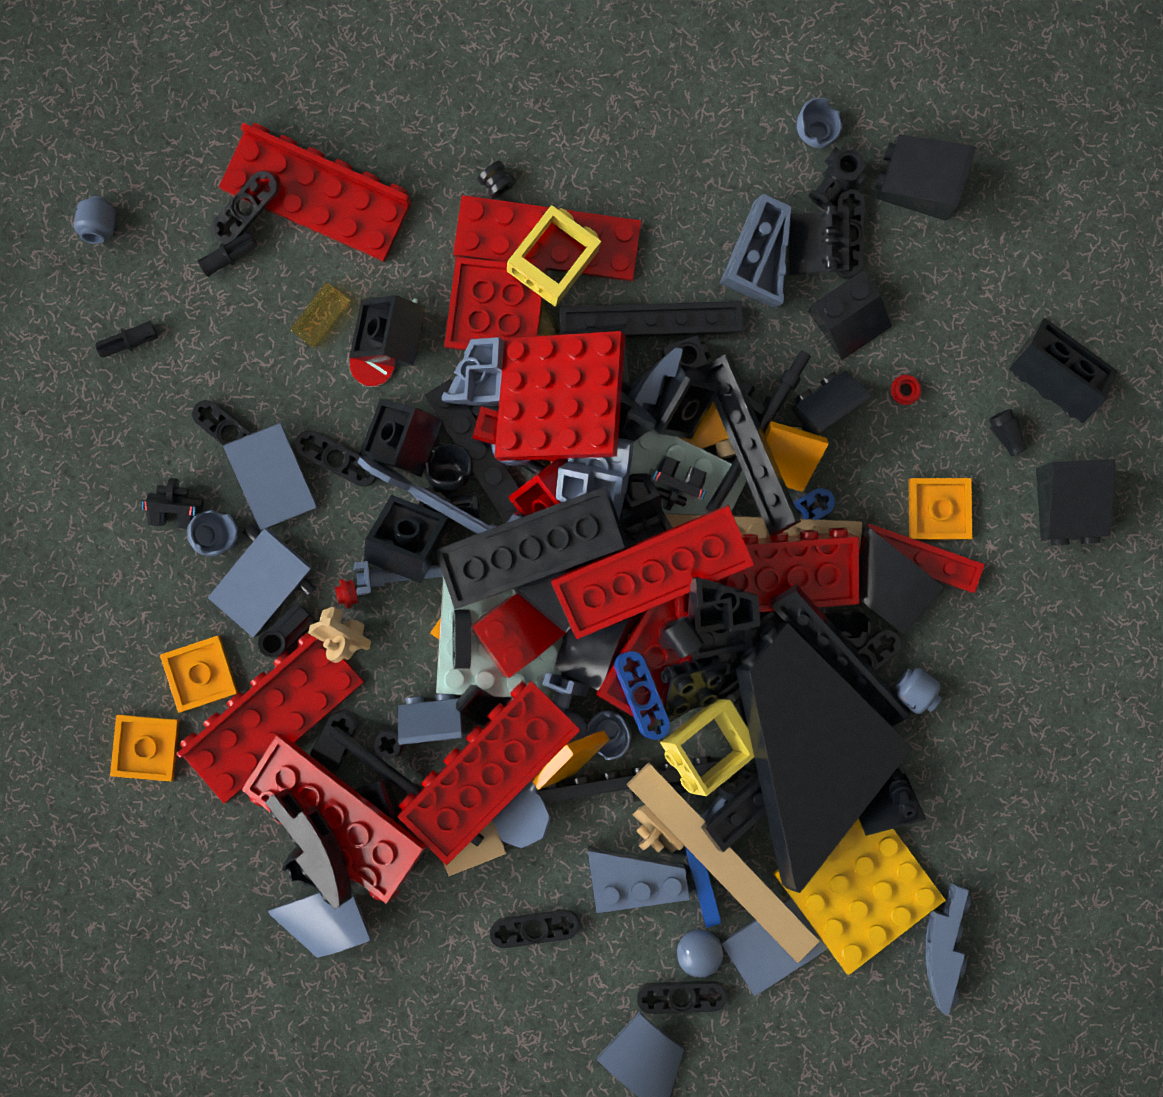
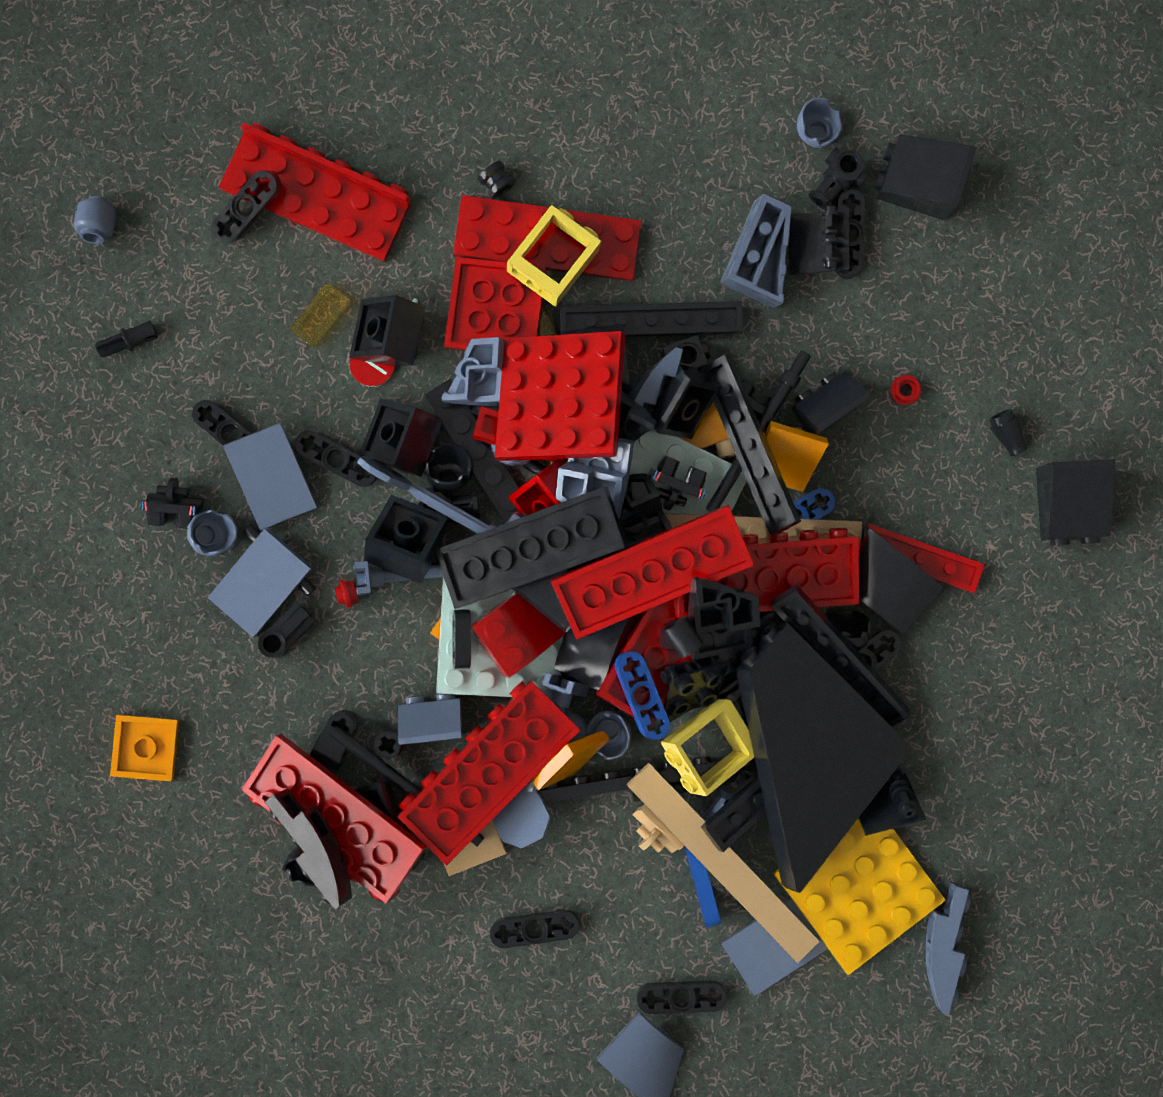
(199, 674): light orange tile -> none
(227, 253): black axle -> none
(282, 702): red bracket -> none
(321, 926): sand blue slope -> none
(339, 639): tan hips -> none
(477, 704): black tile -> none
(634, 881): sand blue wedge -> none
(699, 953): sand blue hair -> none
(851, 315): black slope -> none
(918, 690): sand blue head -> none
(940, 508): light orange tile -> none
(1063, 371): black slope -> none

